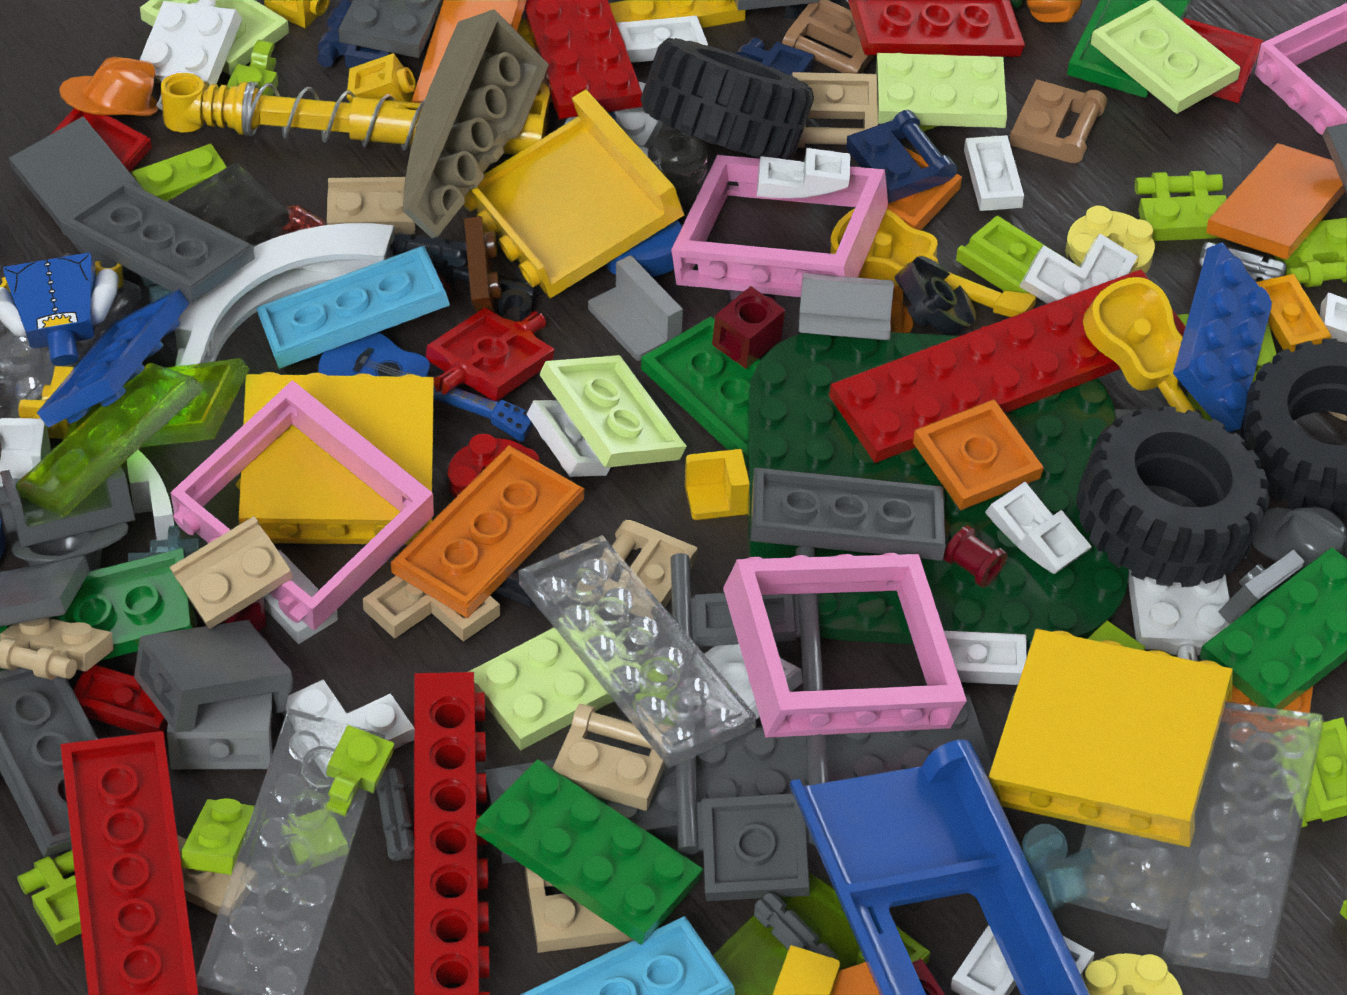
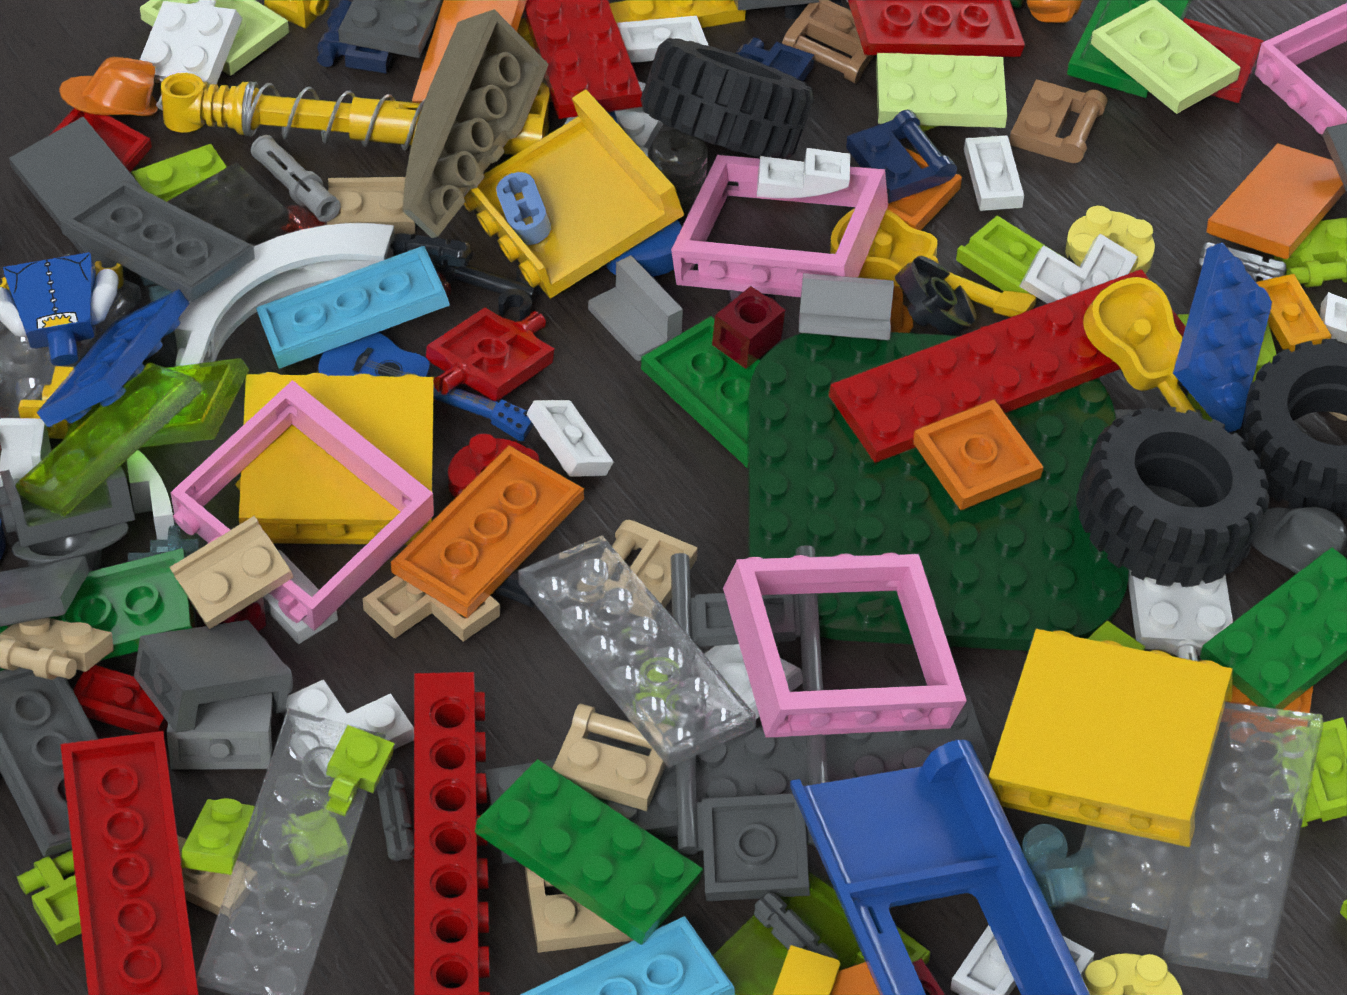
(260, 68): lime plate -> none
(317, 200): none -> light grey pin
(380, 78): yellow bracket -> none
(481, 247): reddish brown plate -> none
(530, 205): none -> medium blue beam
(537, 688): yellowish green plate -> none
(612, 411): yellowish green plate -> none
(716, 484): yellow panel -> none
(839, 98): tan plate -> none
(847, 513): dark grey tile -> none
(975, 556): dark red bush -> none
(988, 656): white plate -> none
(1034, 530): white slope -> none
(1179, 216): lime plate -> none
(1259, 584): plate -> none

